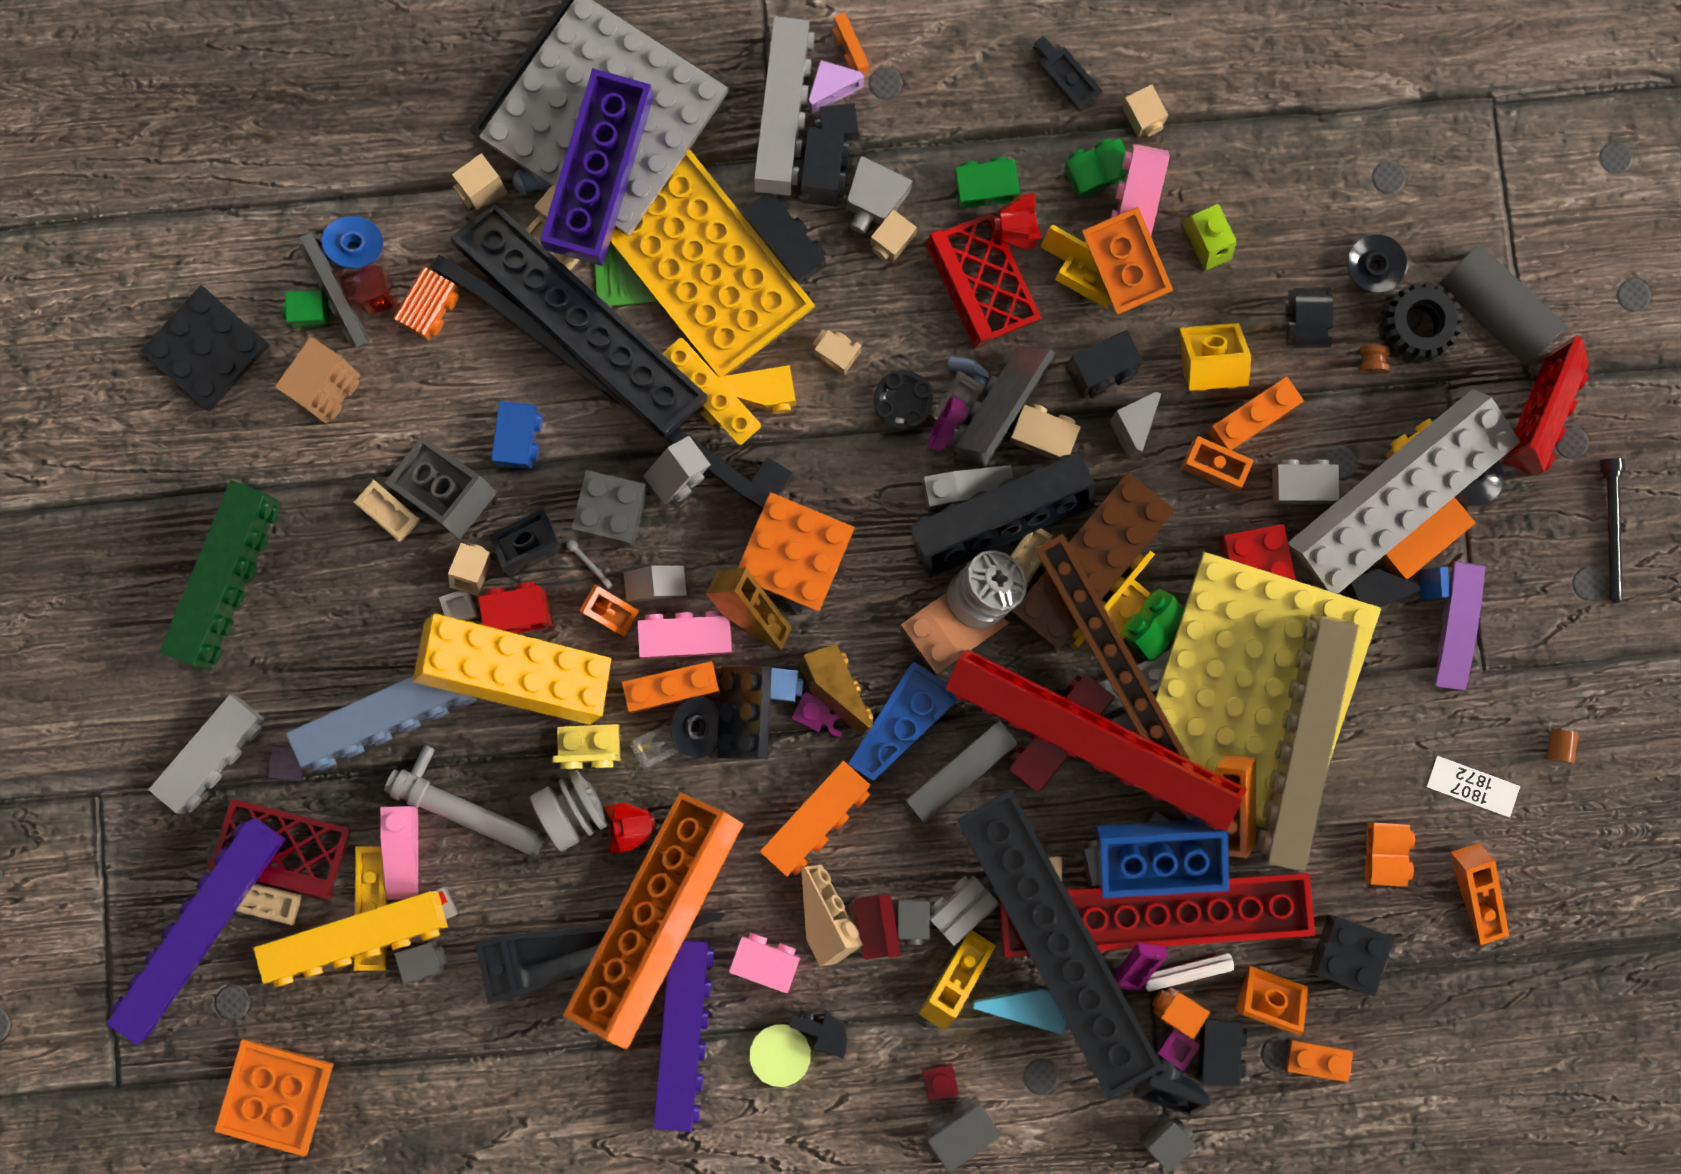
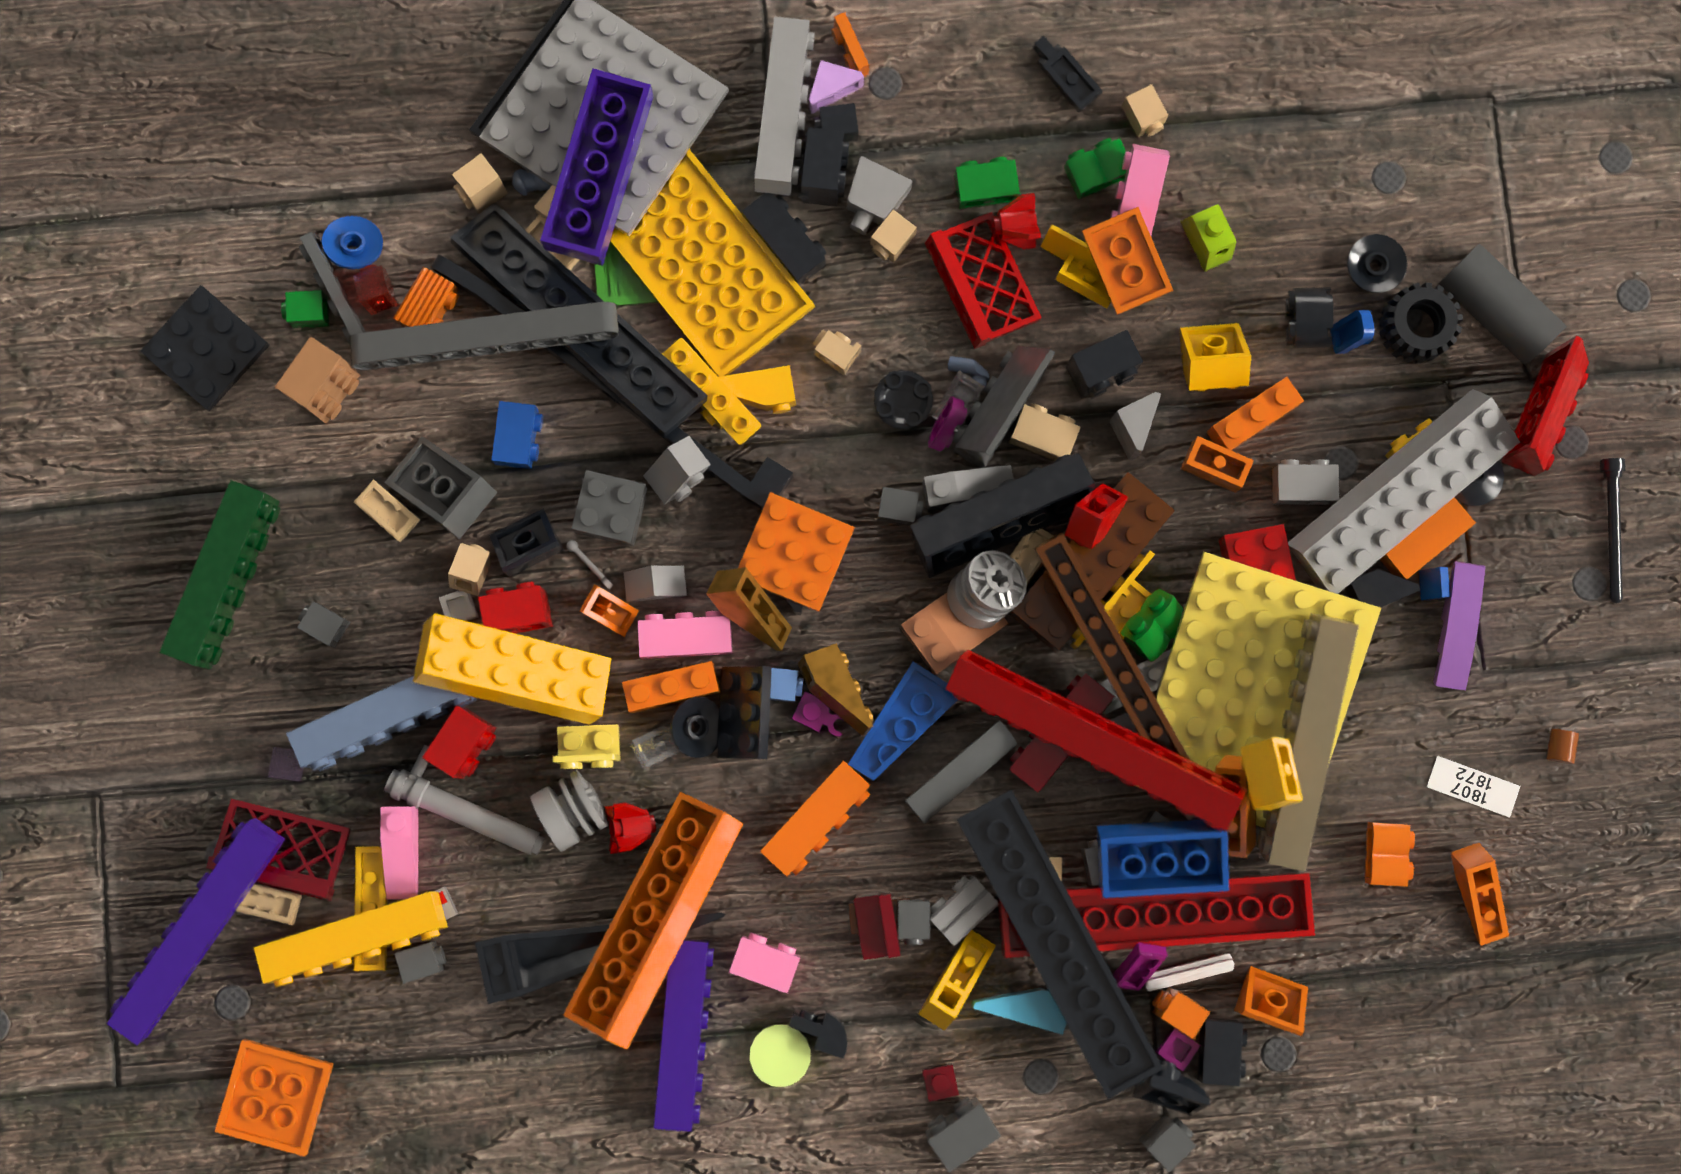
(207, 754): light grey brick -> none
(322, 624): none -> dark grey brick
(460, 743): none -> red brick
(484, 336): none -> dark grey beam
(826, 921): tan slope -> none
(899, 506): none -> dark grey brick
(1095, 515): none -> red slope
(1270, 774): none -> yellow brick
(1319, 1060): orange plate -> none
(1351, 955): black brick -> none
(1352, 331): none -> blue piece
(1374, 359): dark orange wheel -> none

